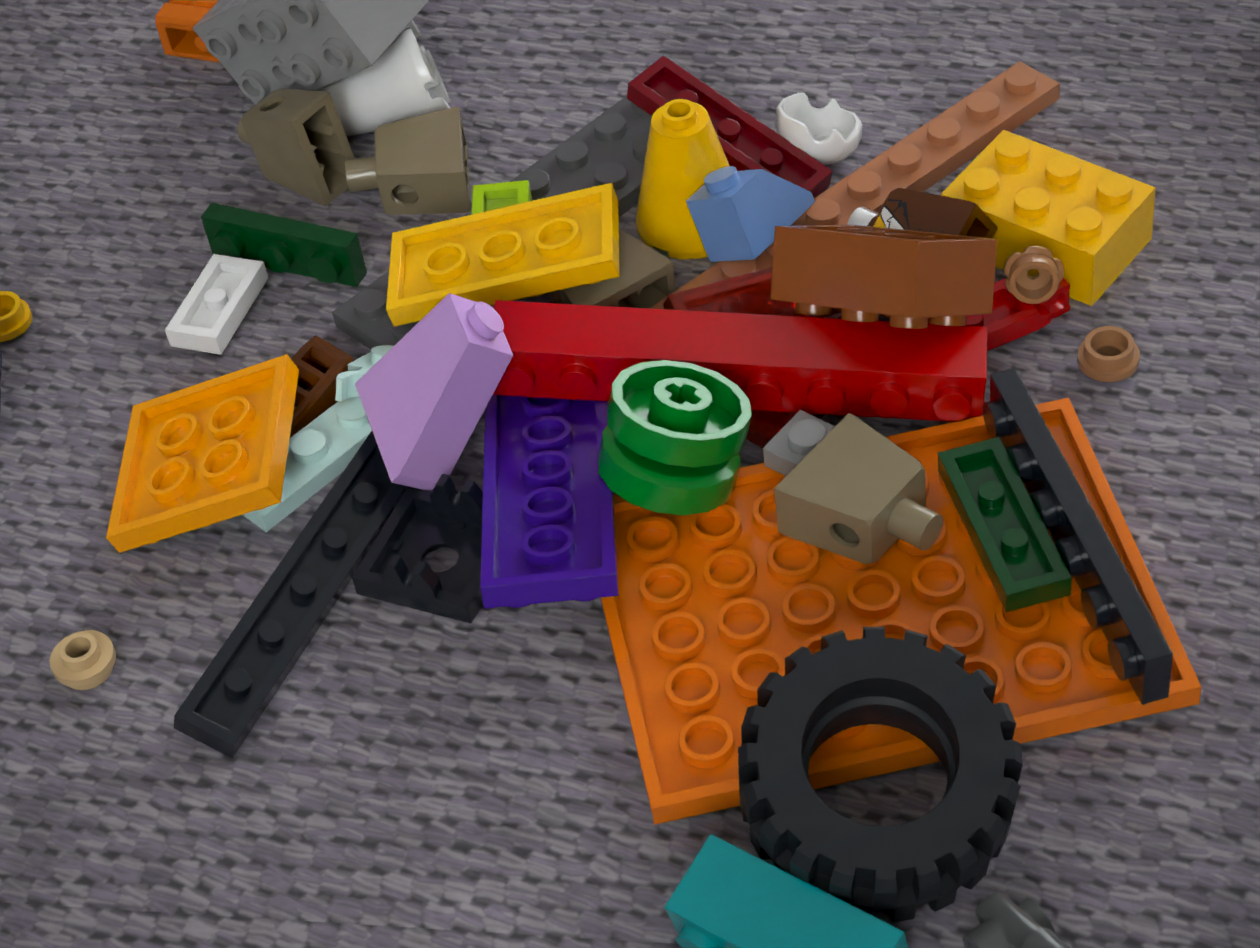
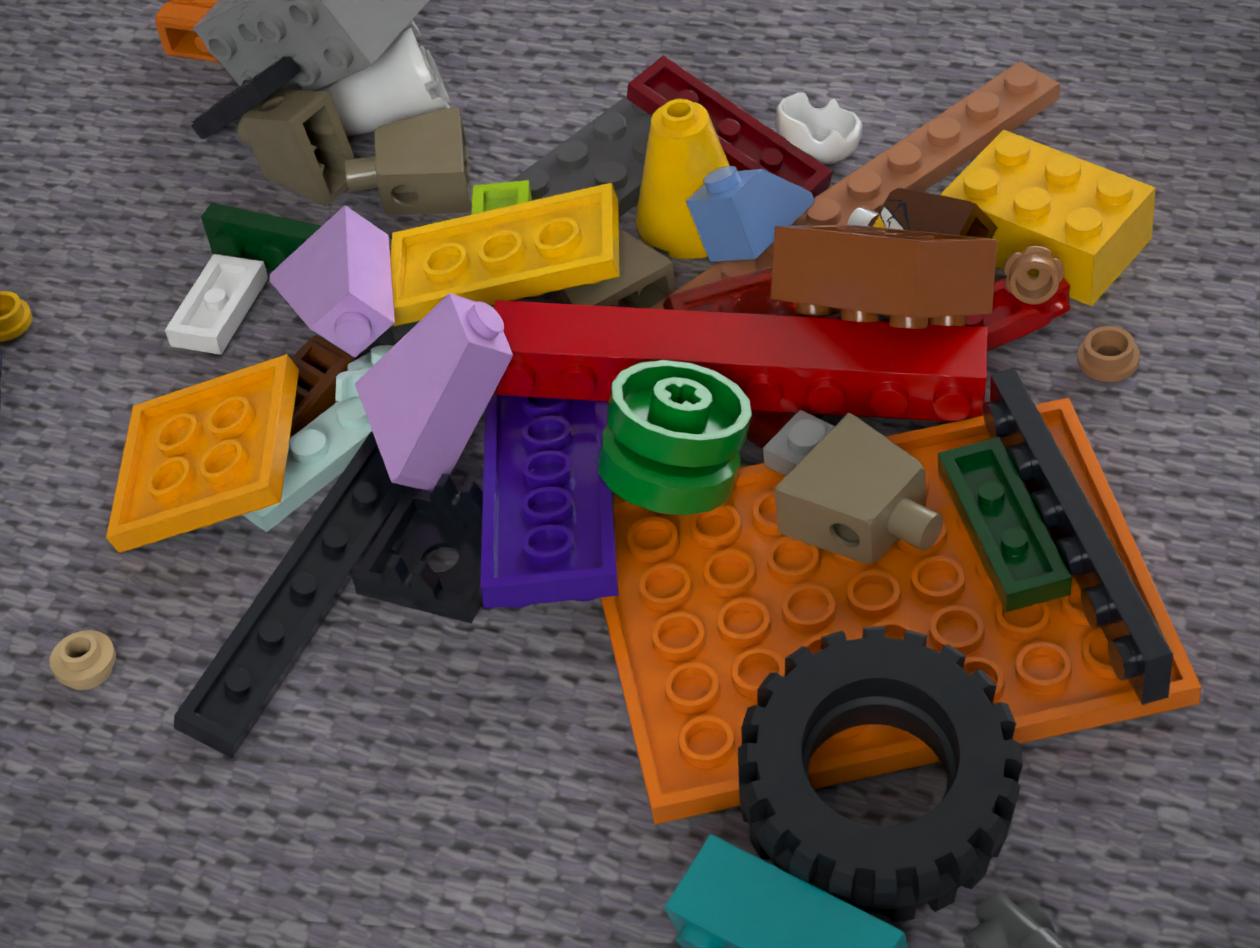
(245, 97): none -> black tile
(341, 282): none -> lavender slope

